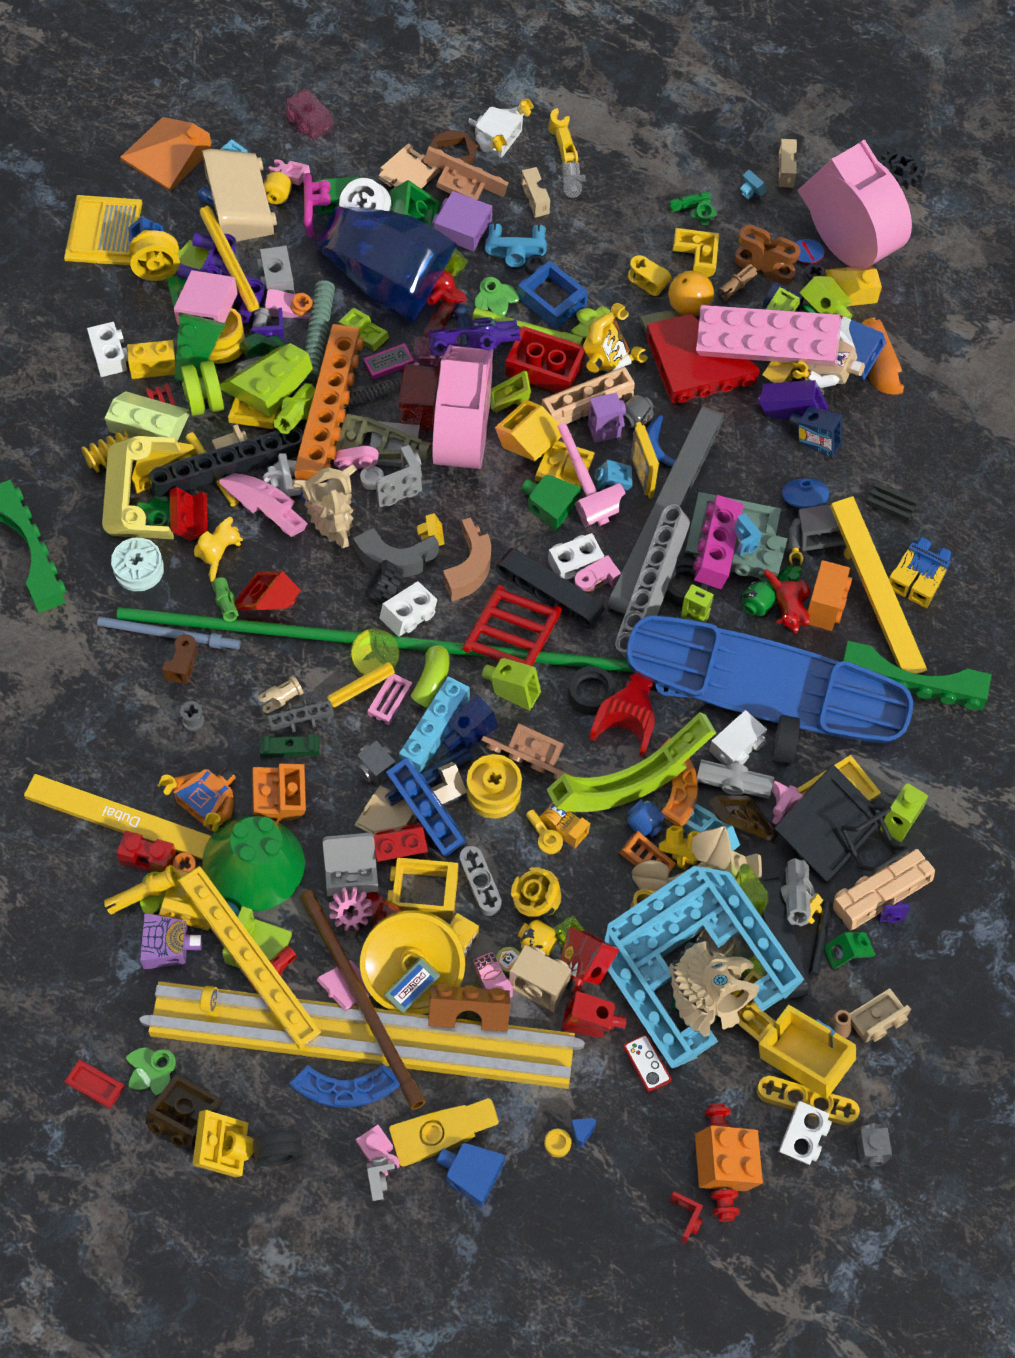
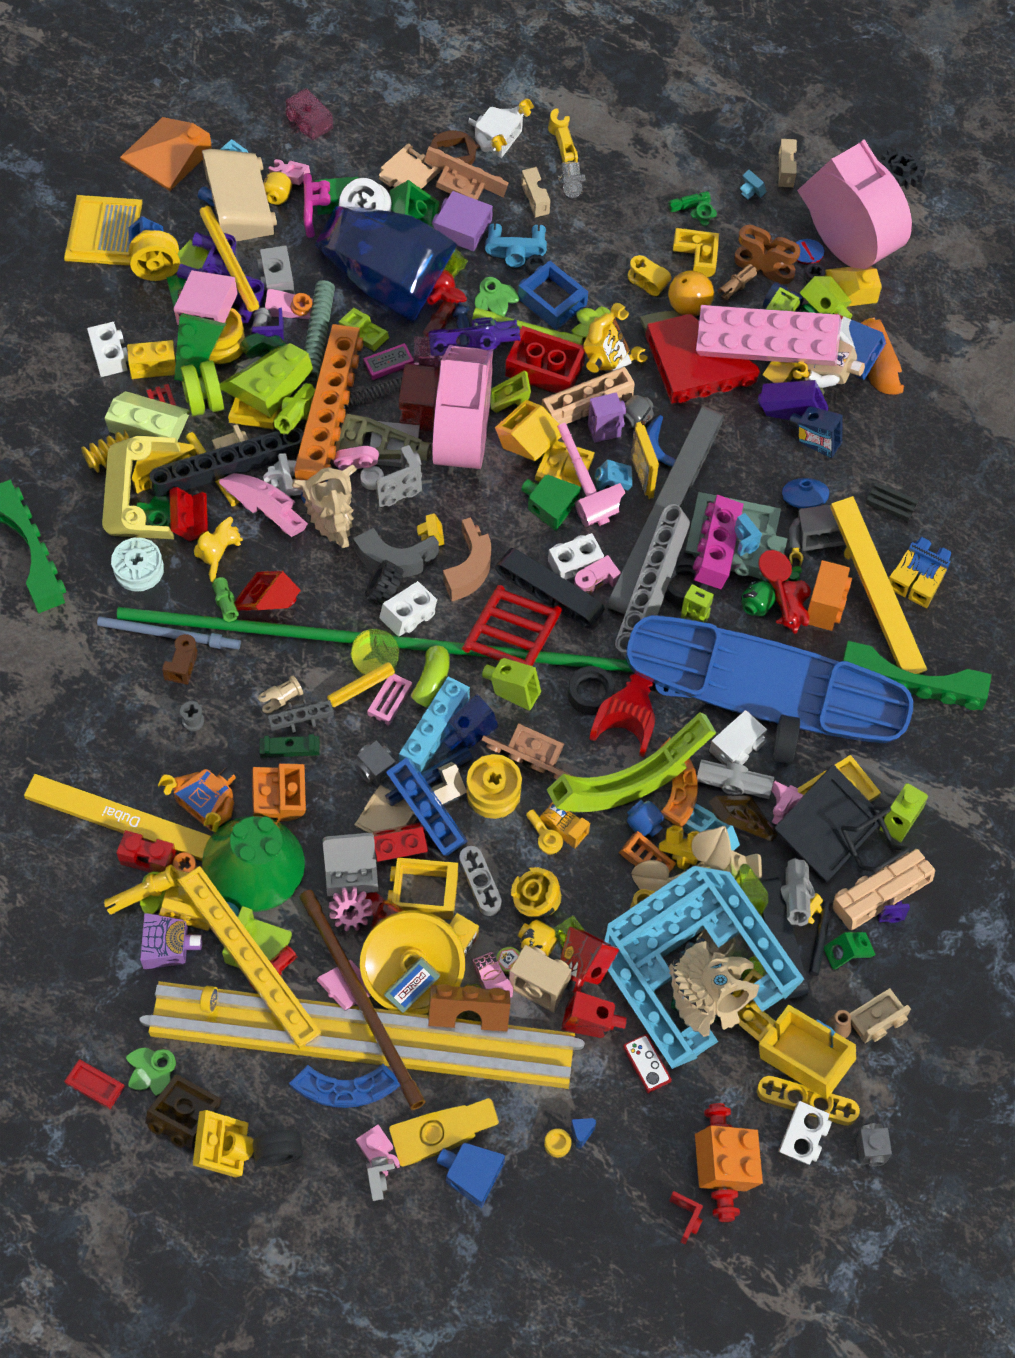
(777, 569): none -> red piece

